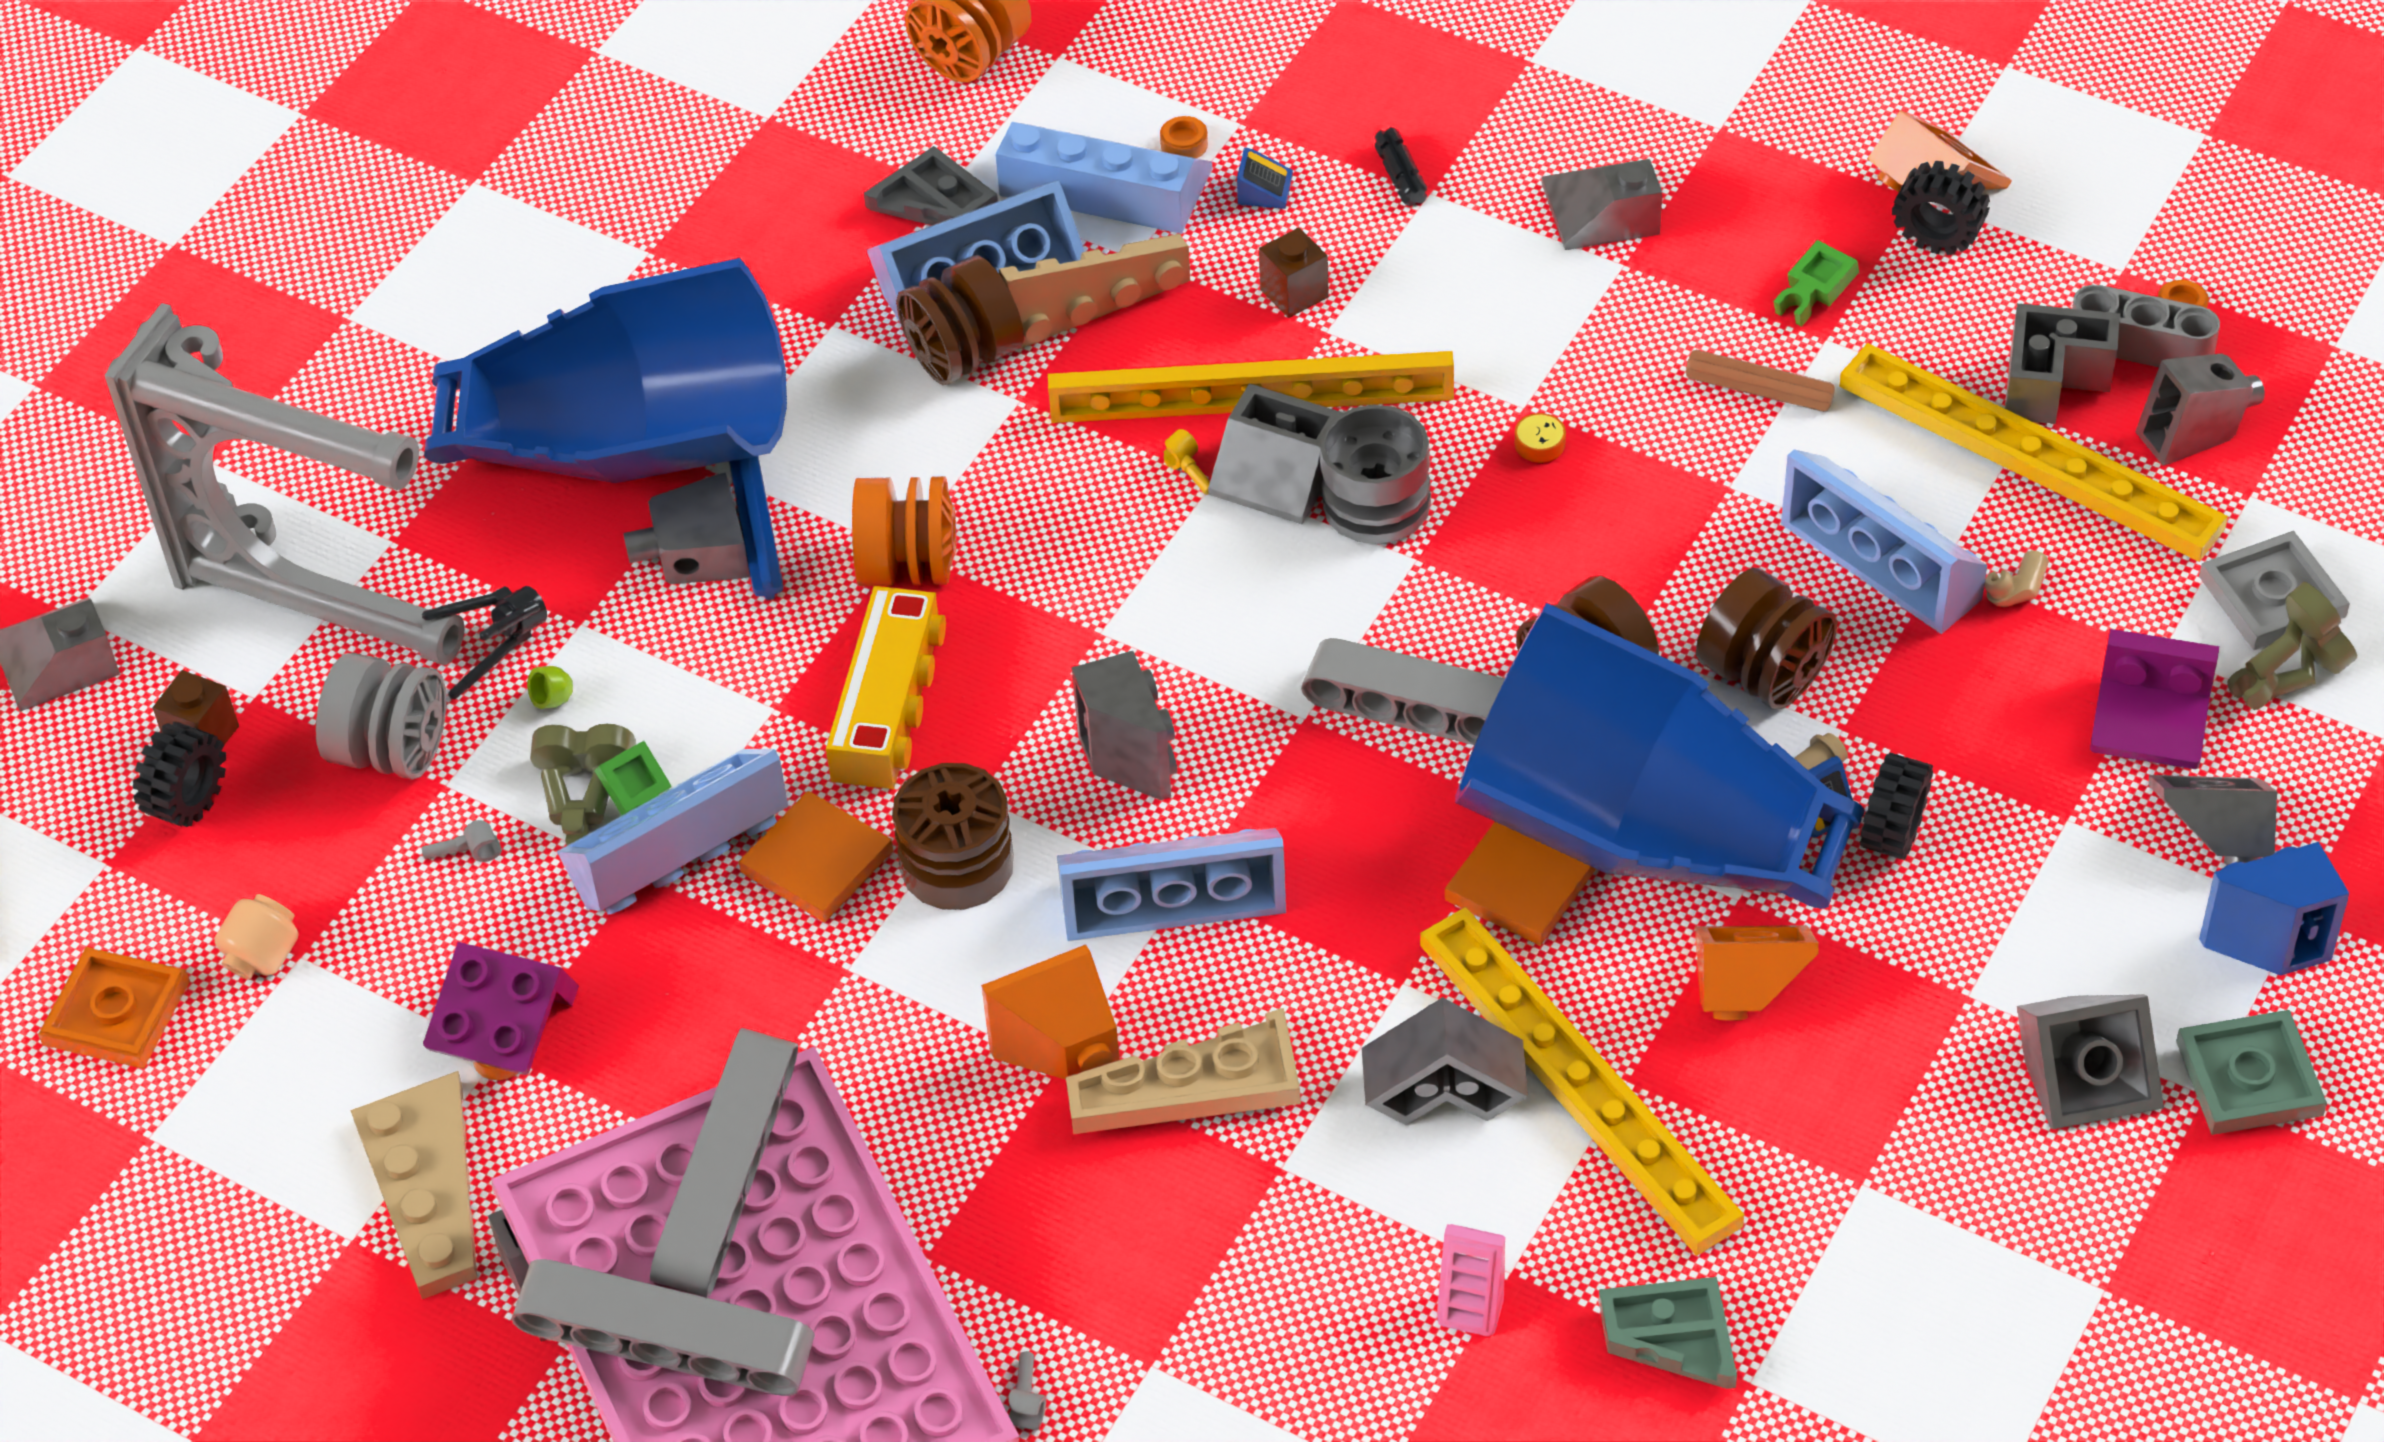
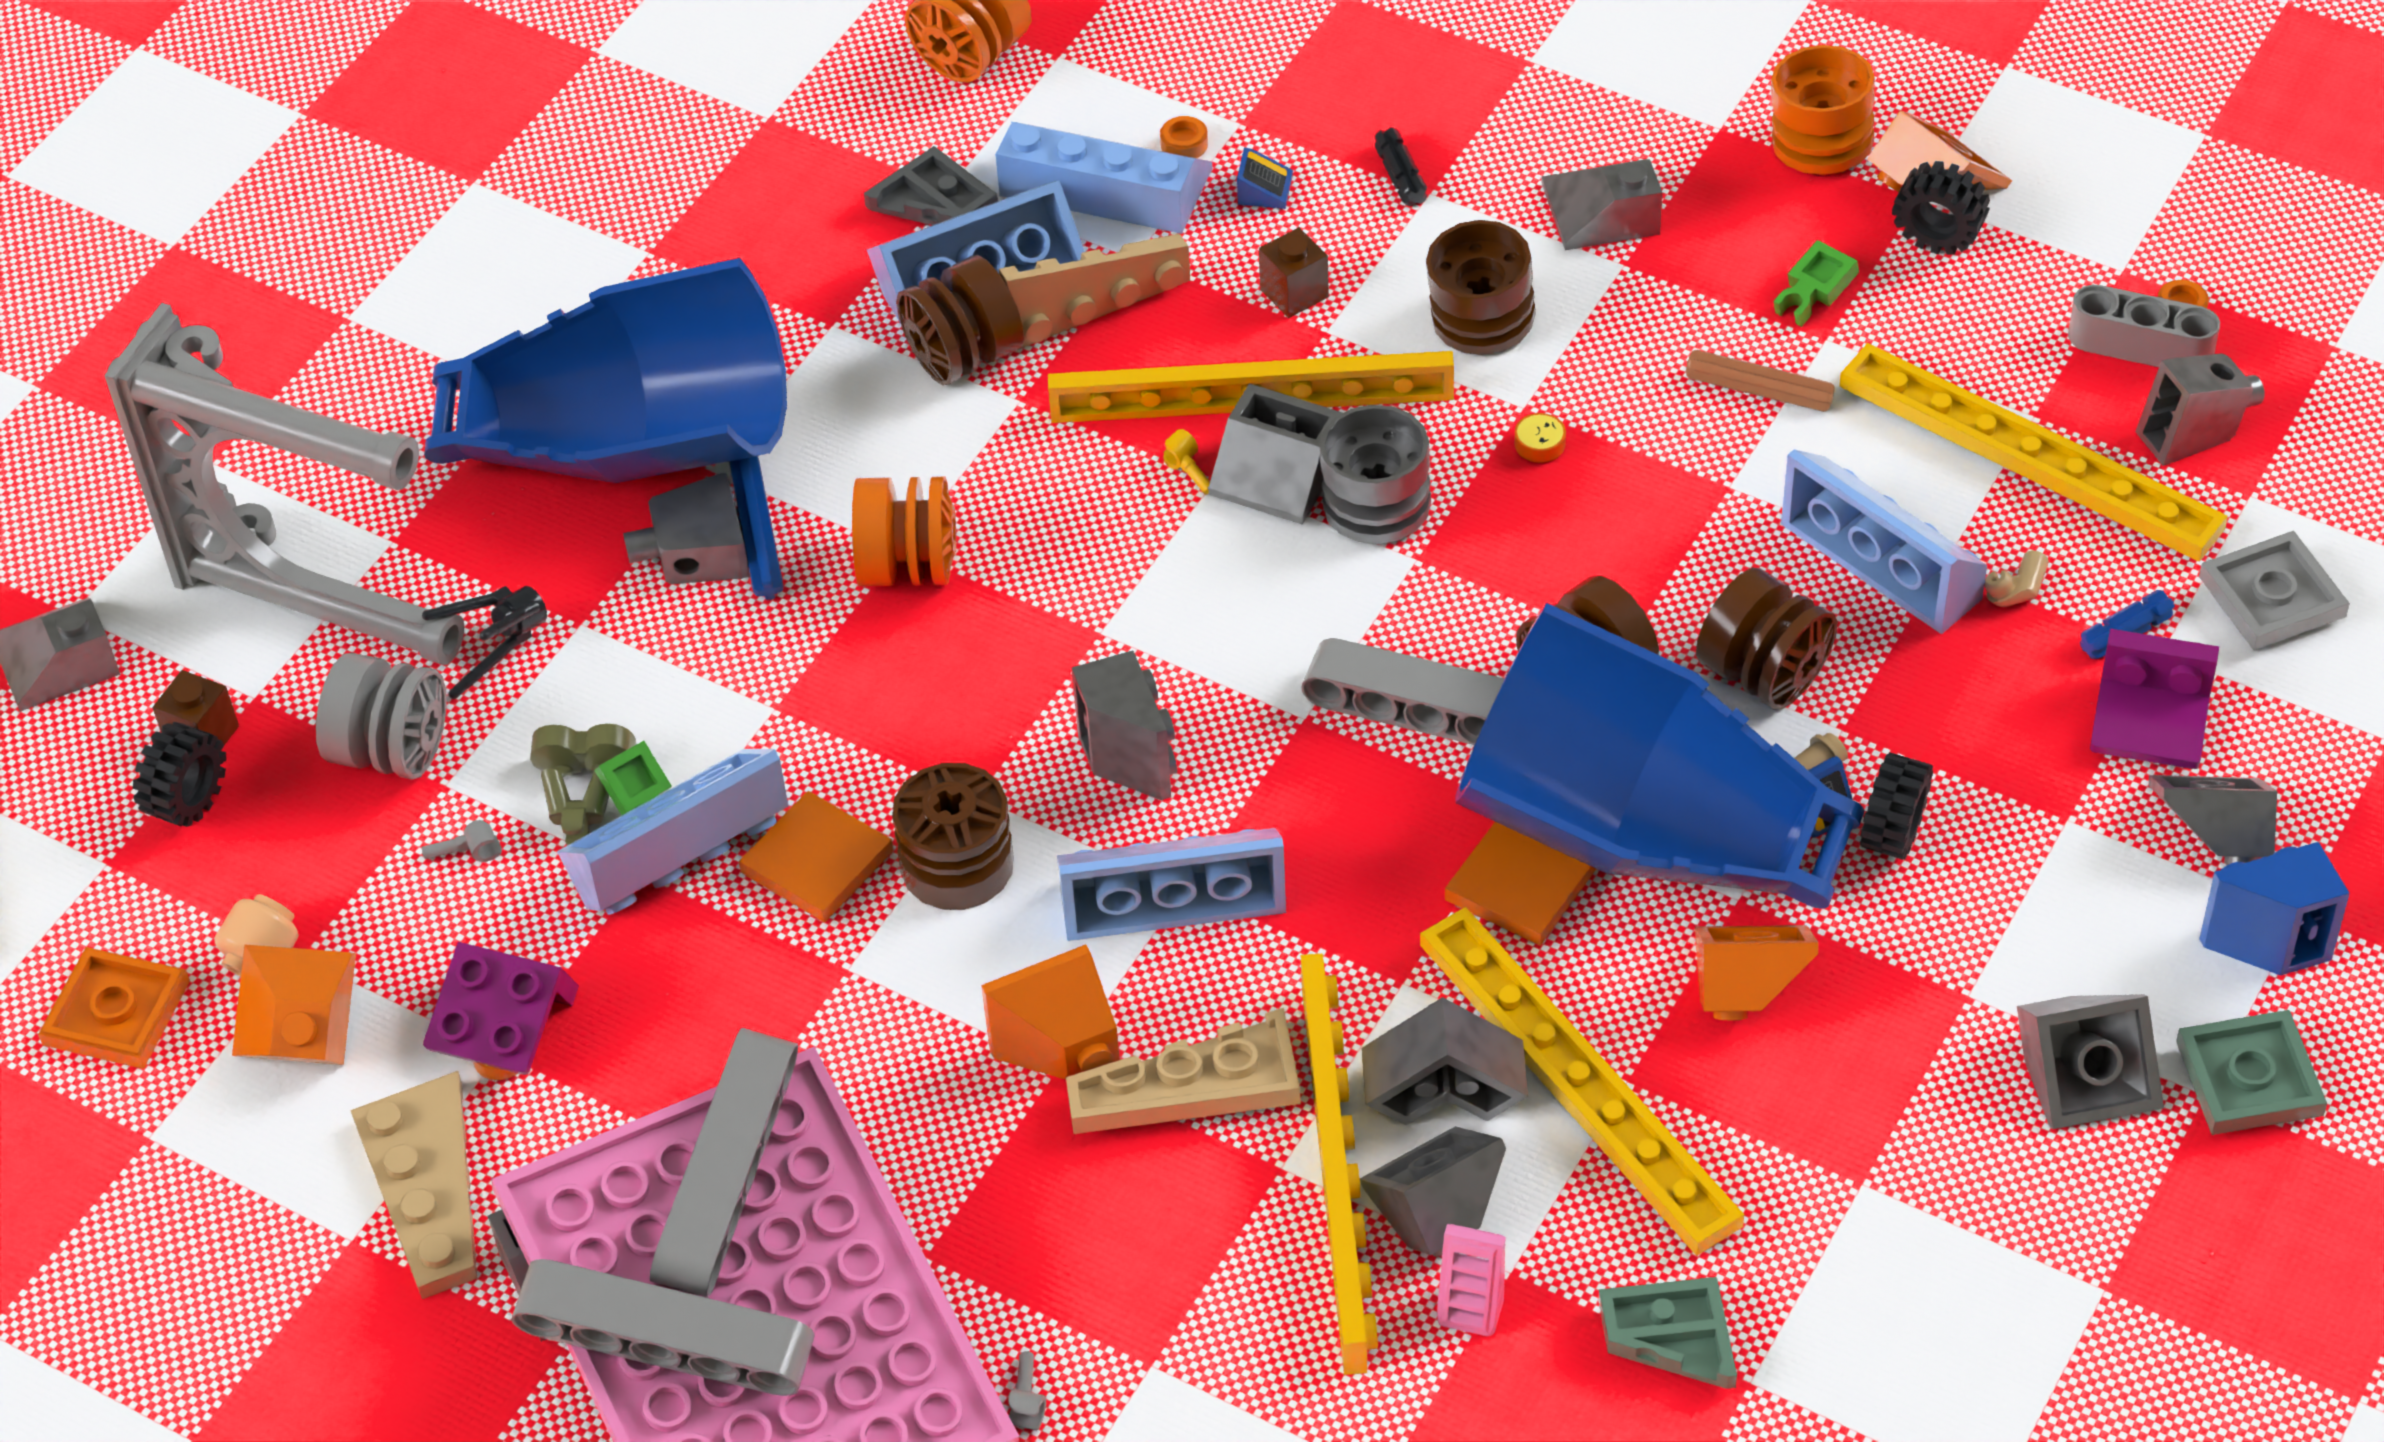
(294, 1004): none -> orange slope
(549, 687): lime hinge -> none
(885, 688): yellow brick -> none
(1339, 1179): none -> yellow plate
(1437, 1186): none -> flat silver slope
(1481, 287): none -> reddish brown wheel
(1823, 109): none -> orange wheel
(2056, 351): flat silver brick -> none
(2133, 618): none -> blue axle
(2314, 626): olive piece -> none

